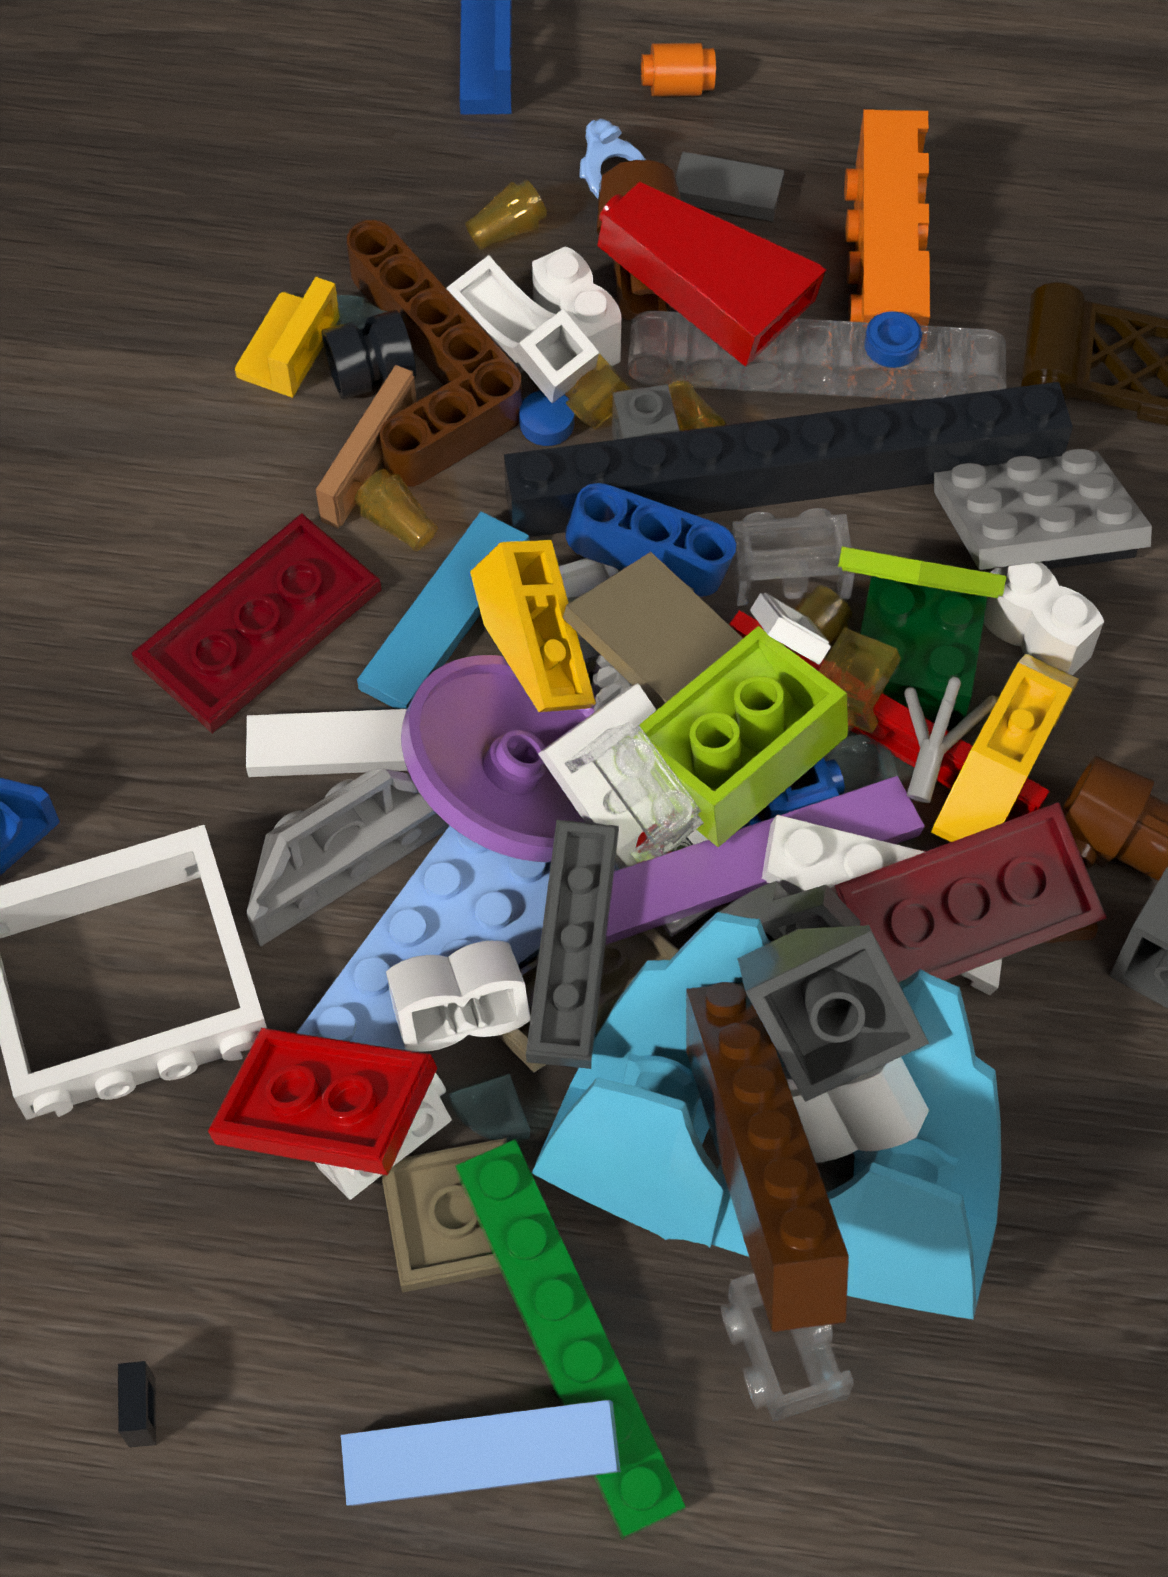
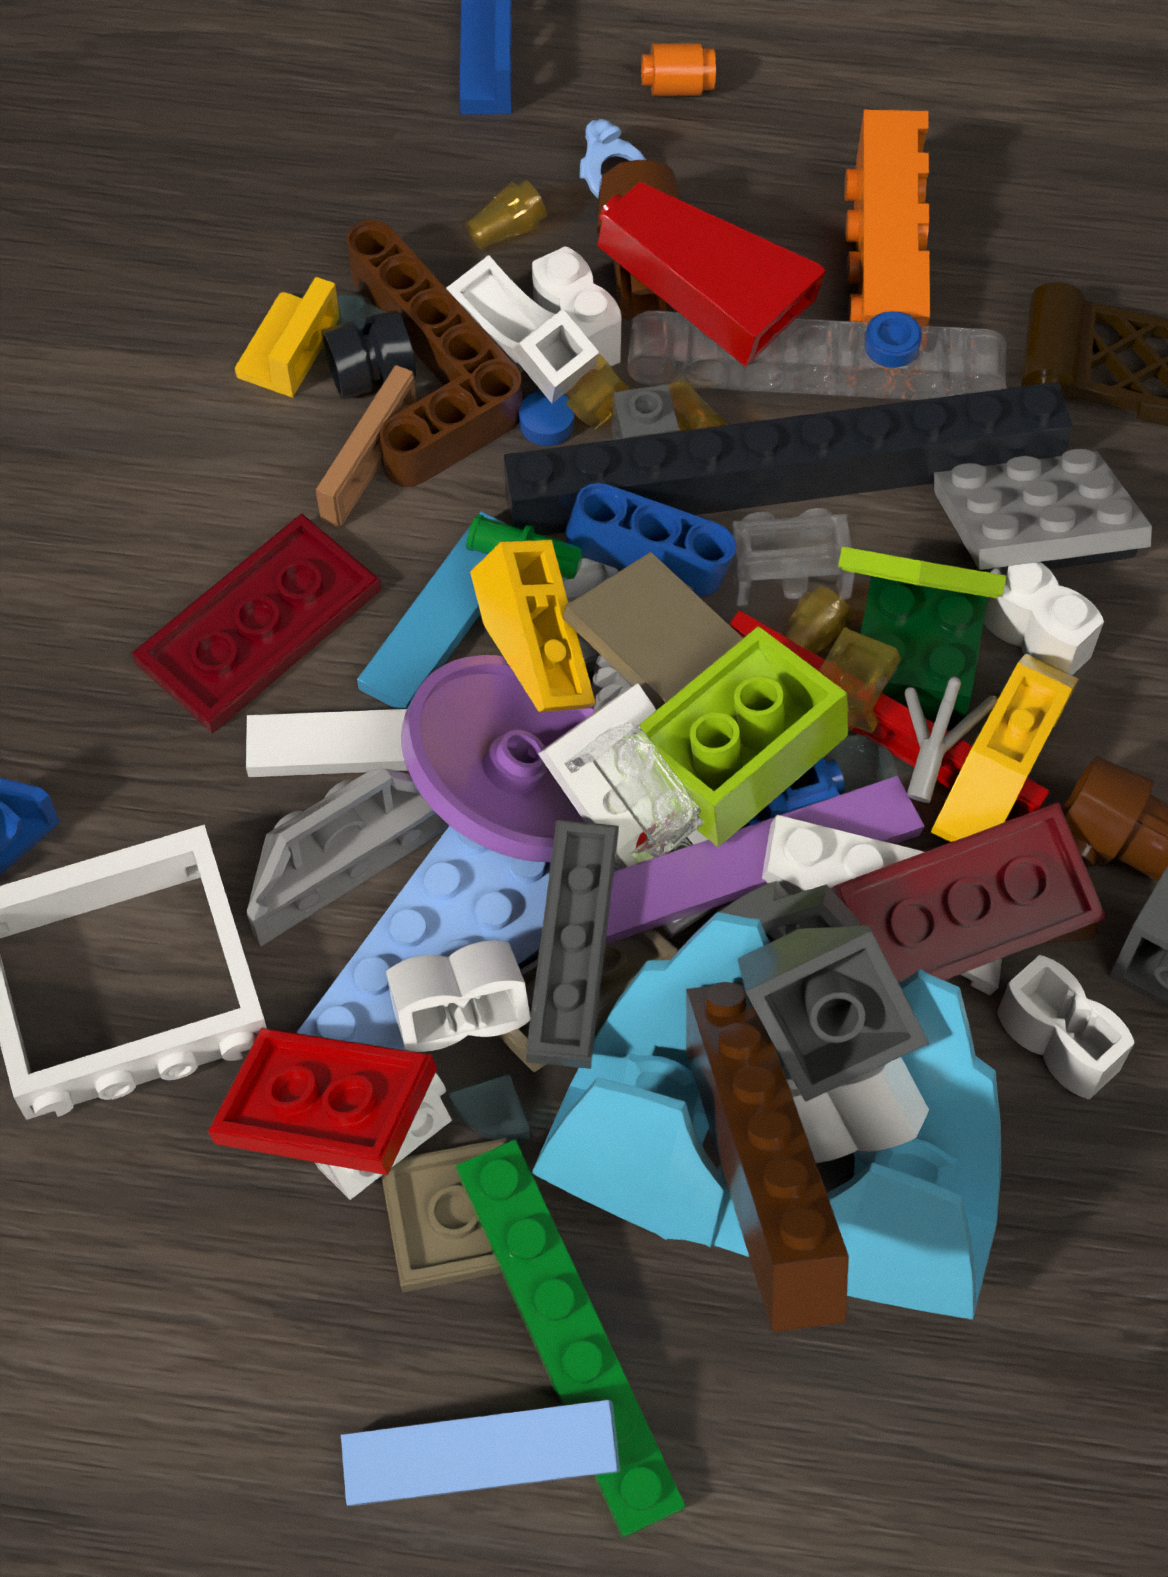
(136, 1404): black tile -> none
(392, 507): clear yellow cone -> none
(488, 533): none -> green axle
(729, 186): dark grey tile -> none
(790, 627): white tile -> none
(813, 1347): clear window -> none
(1076, 1036): none -> white brick

